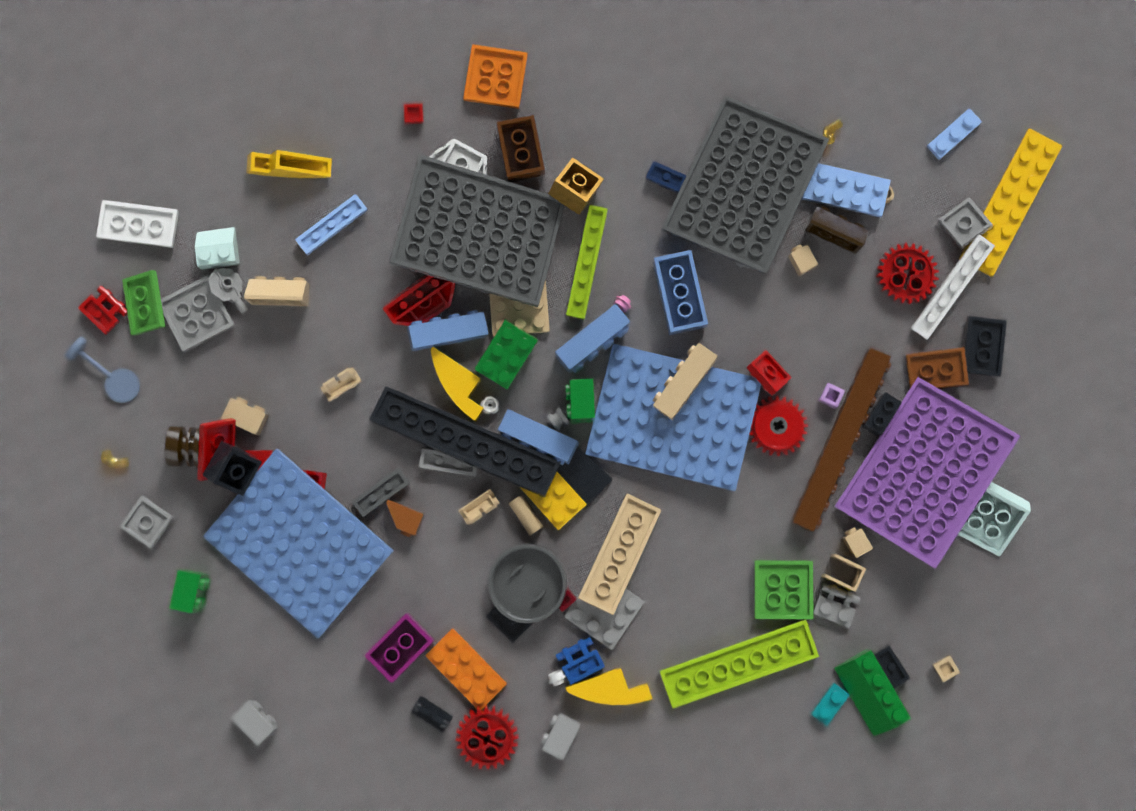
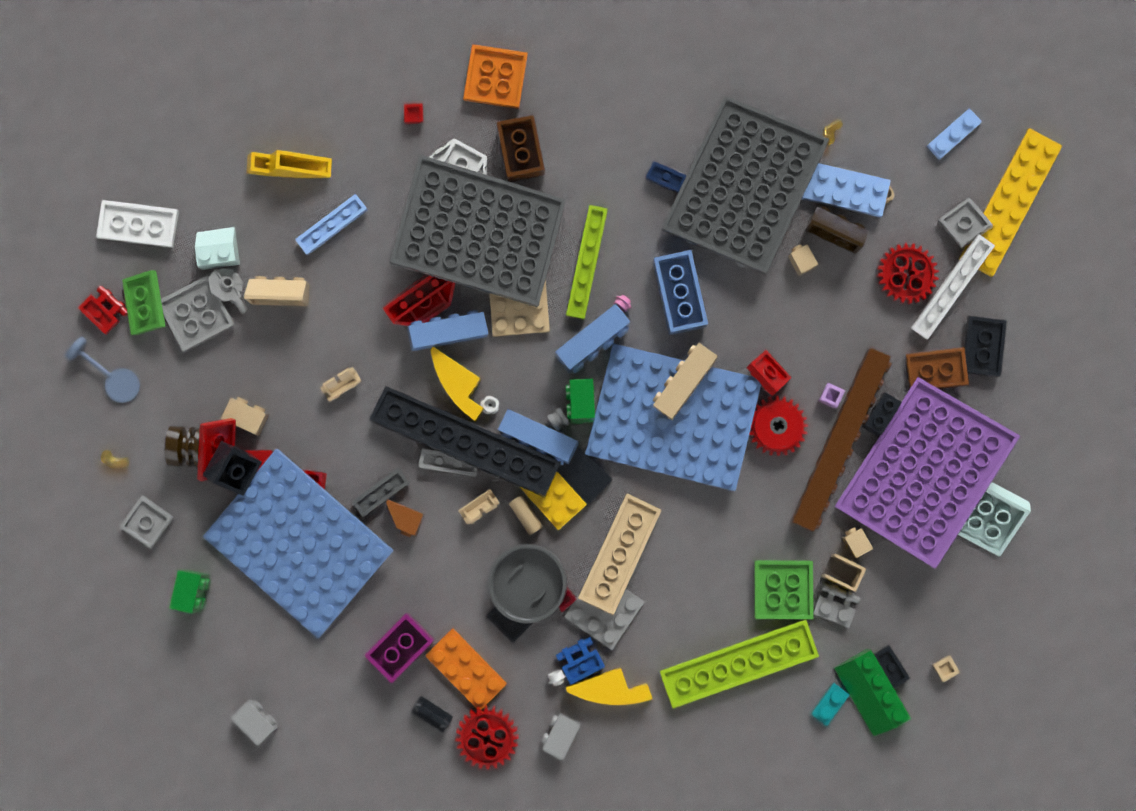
(506, 354): green brick -> none
(575, 186): pearl gold brick -> none

